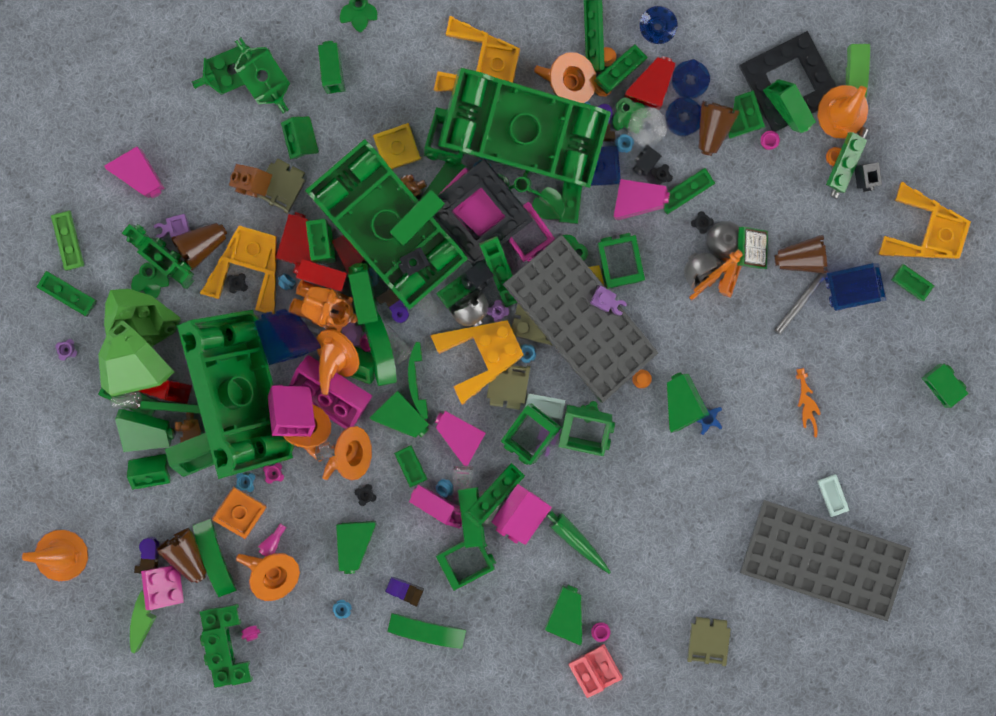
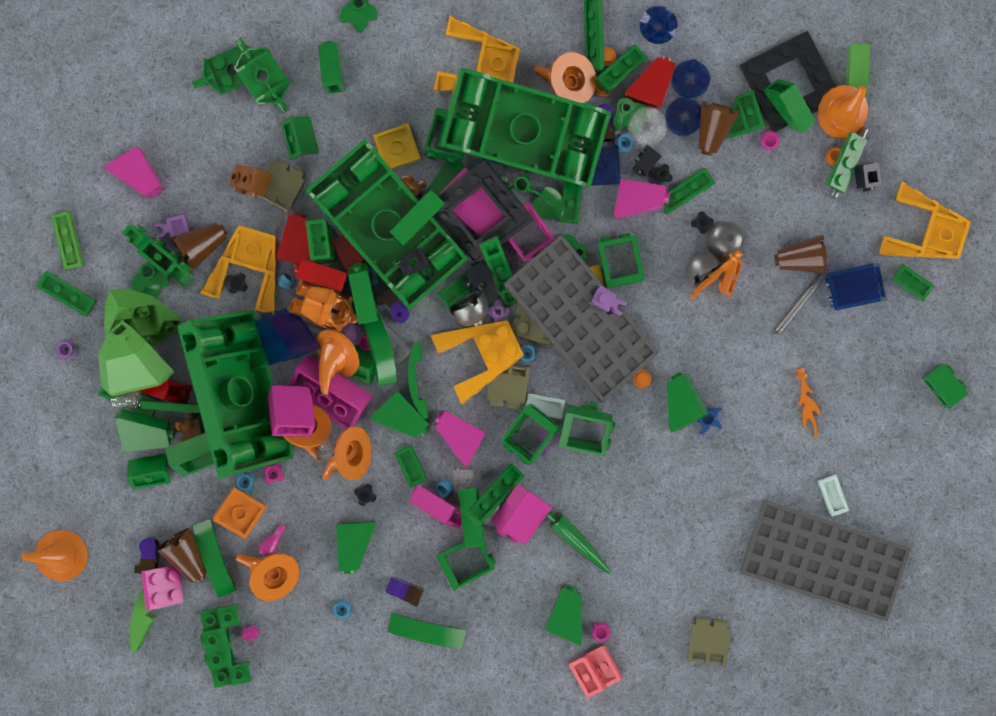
(754, 246): tile -> none

